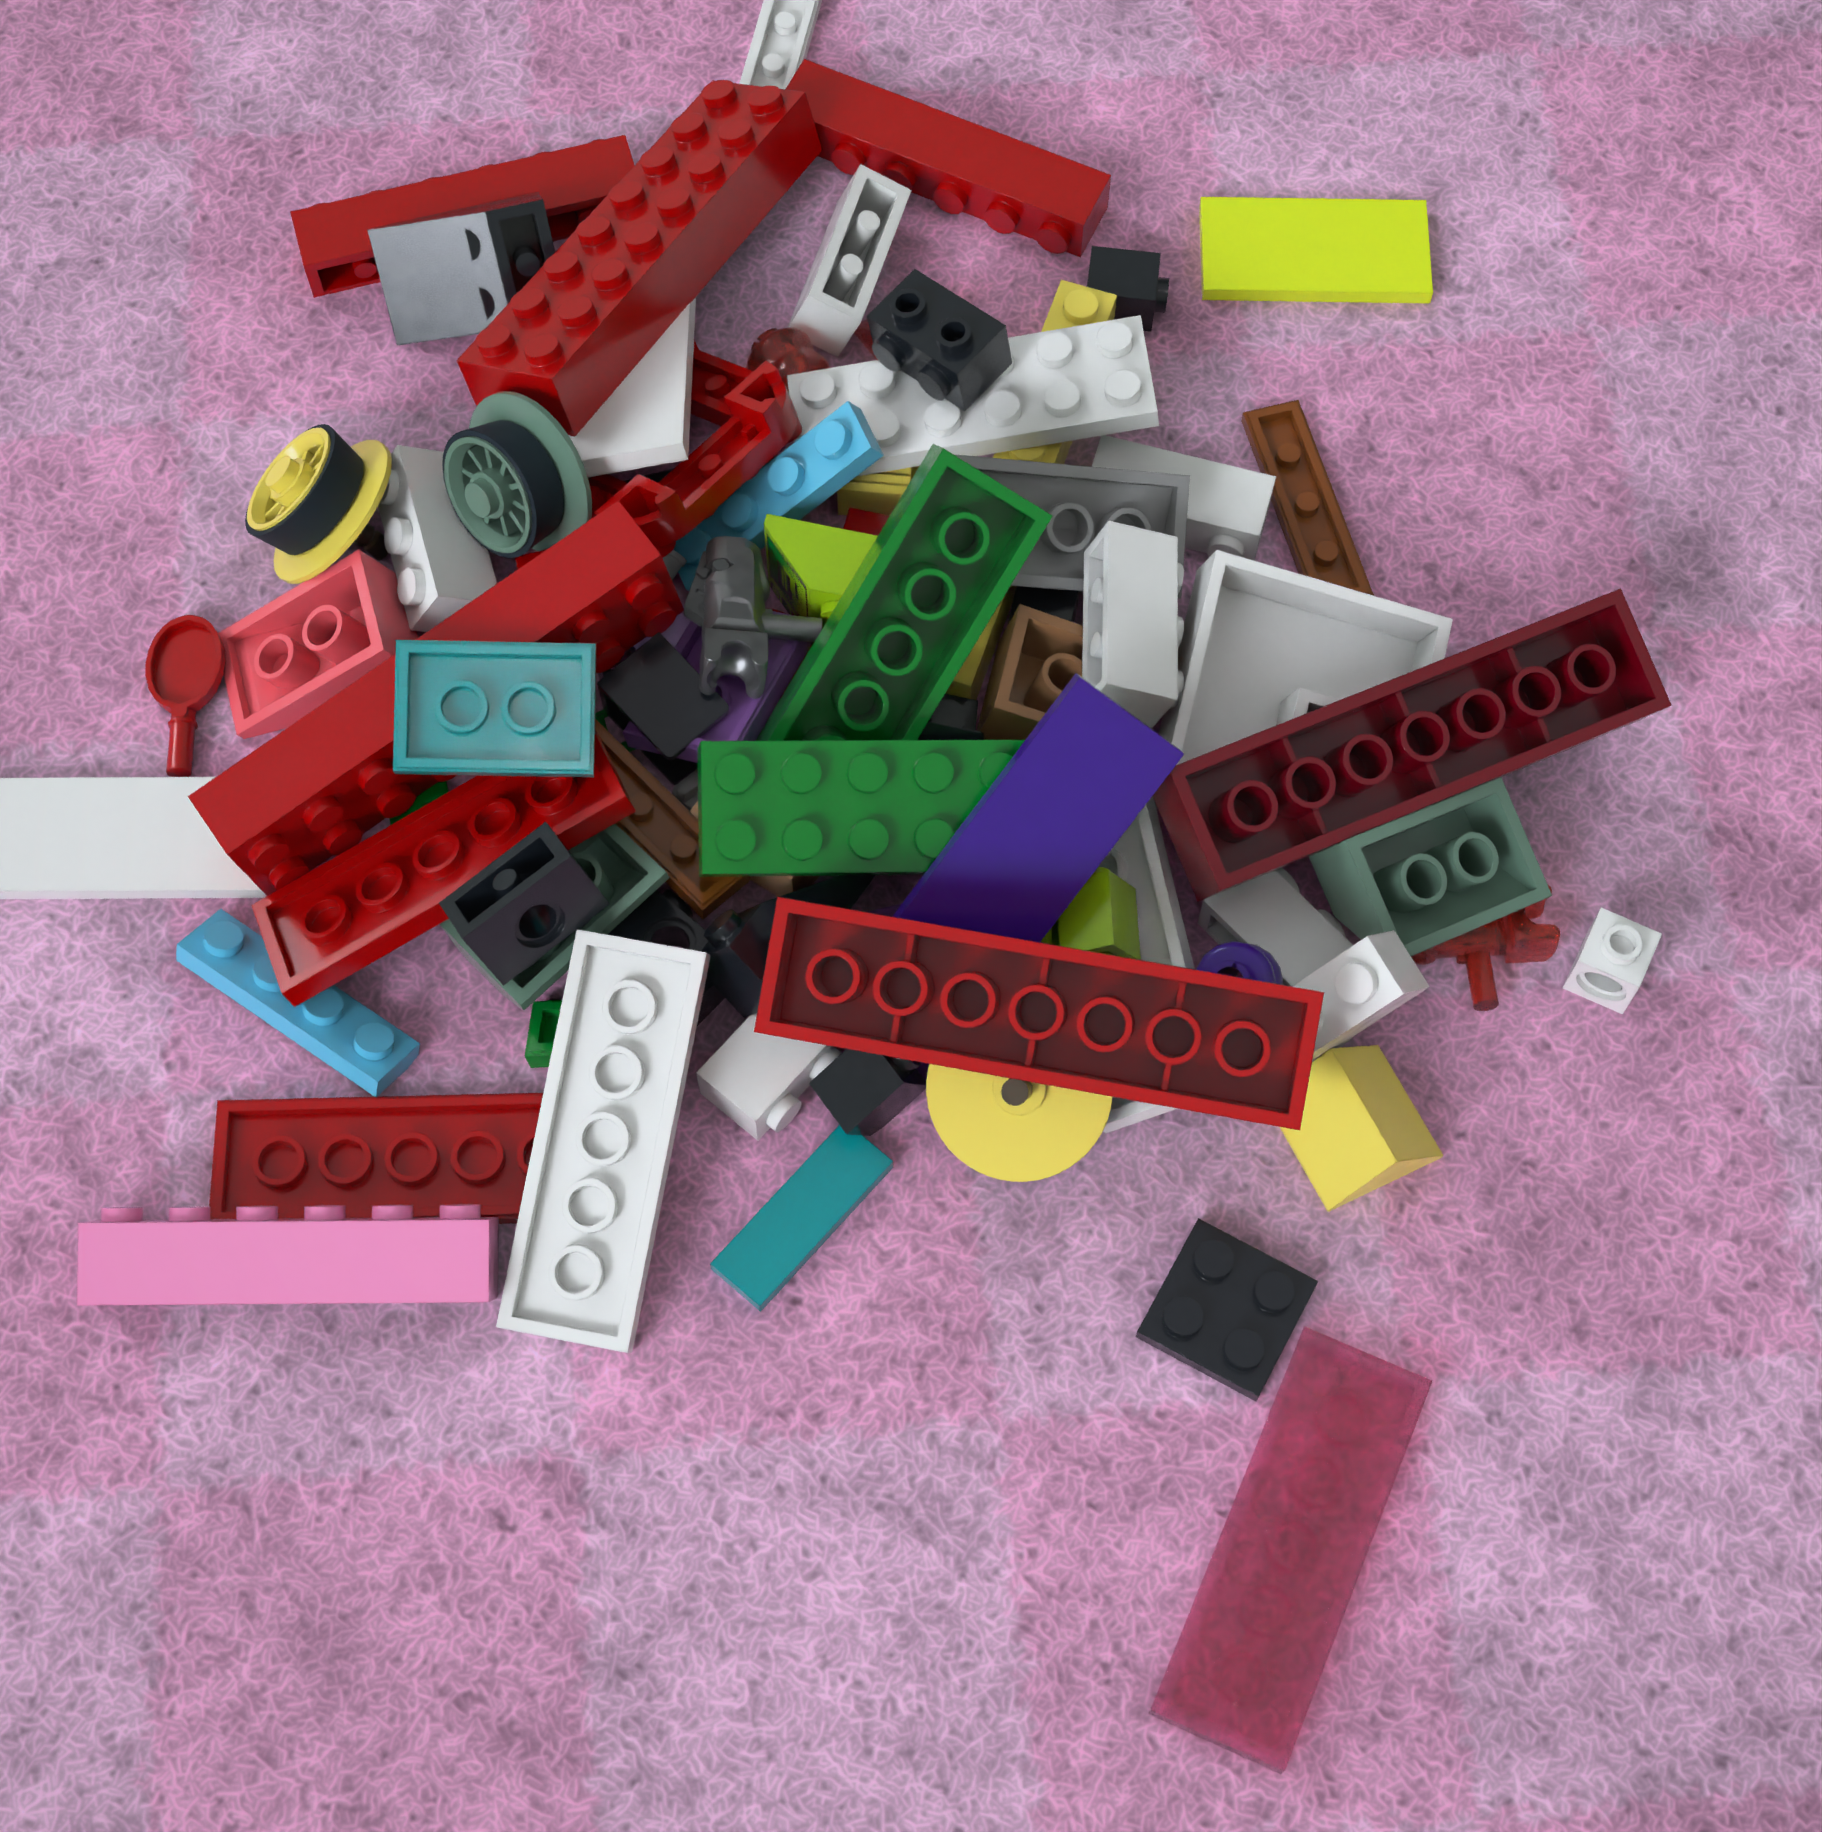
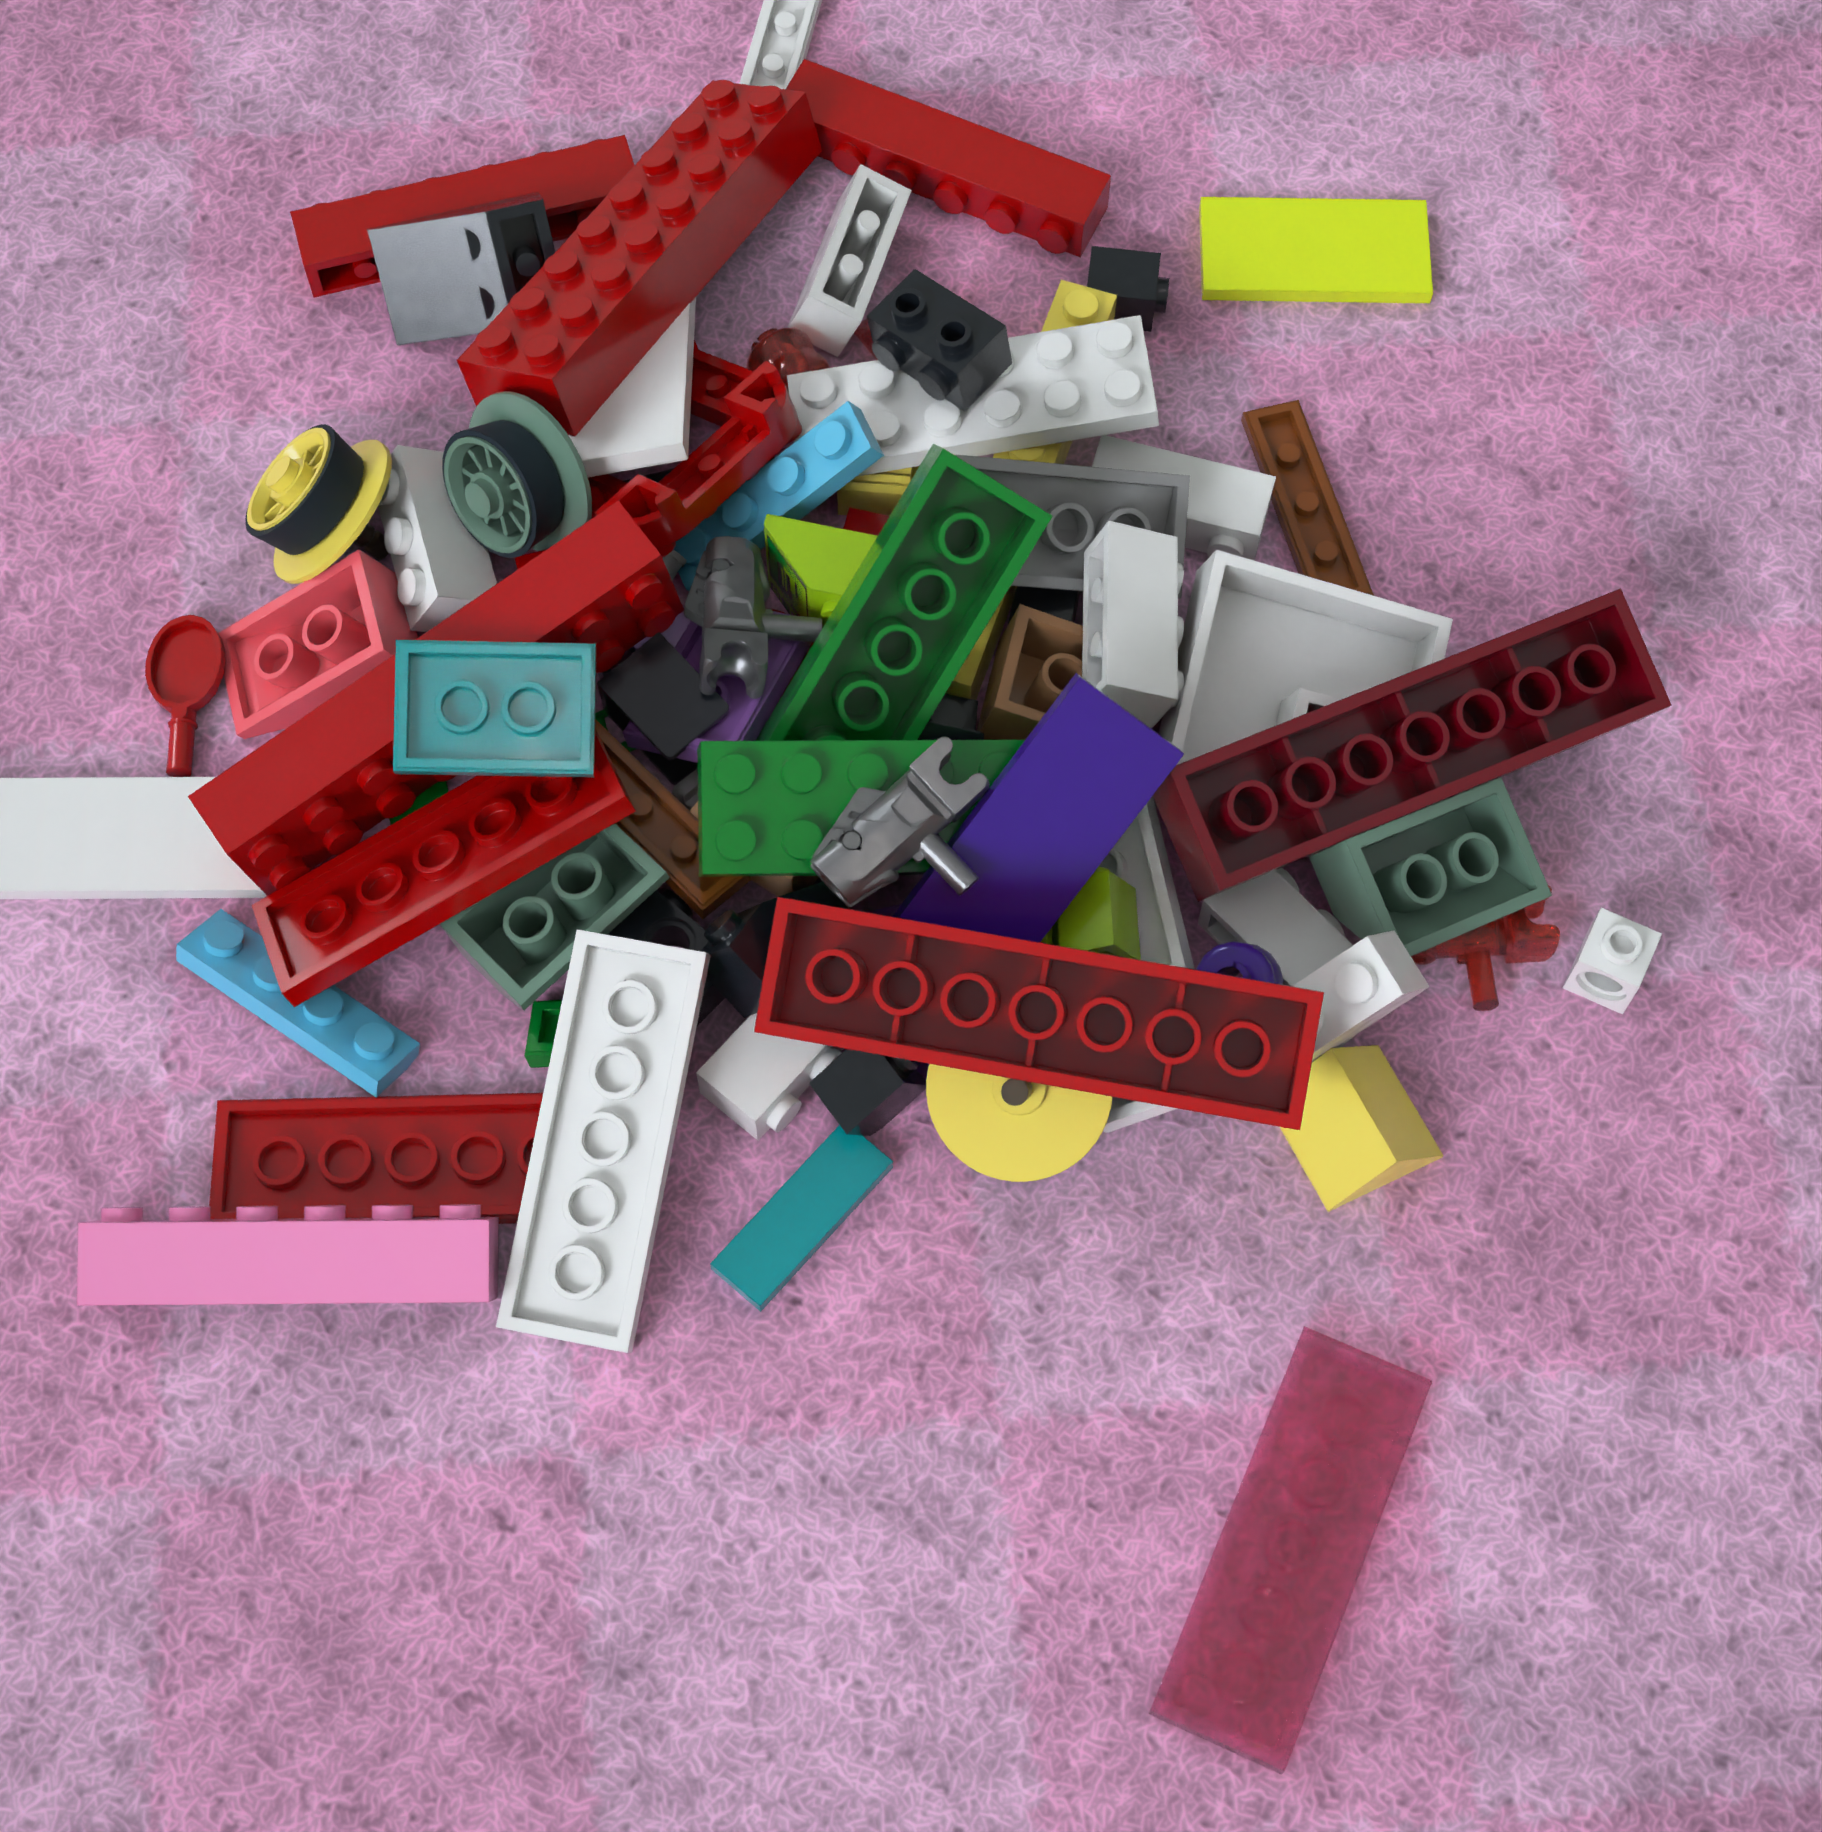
(524, 904): black brick -> none
(890, 827): none -> flat silver piece
(1226, 1309): black plate -> none

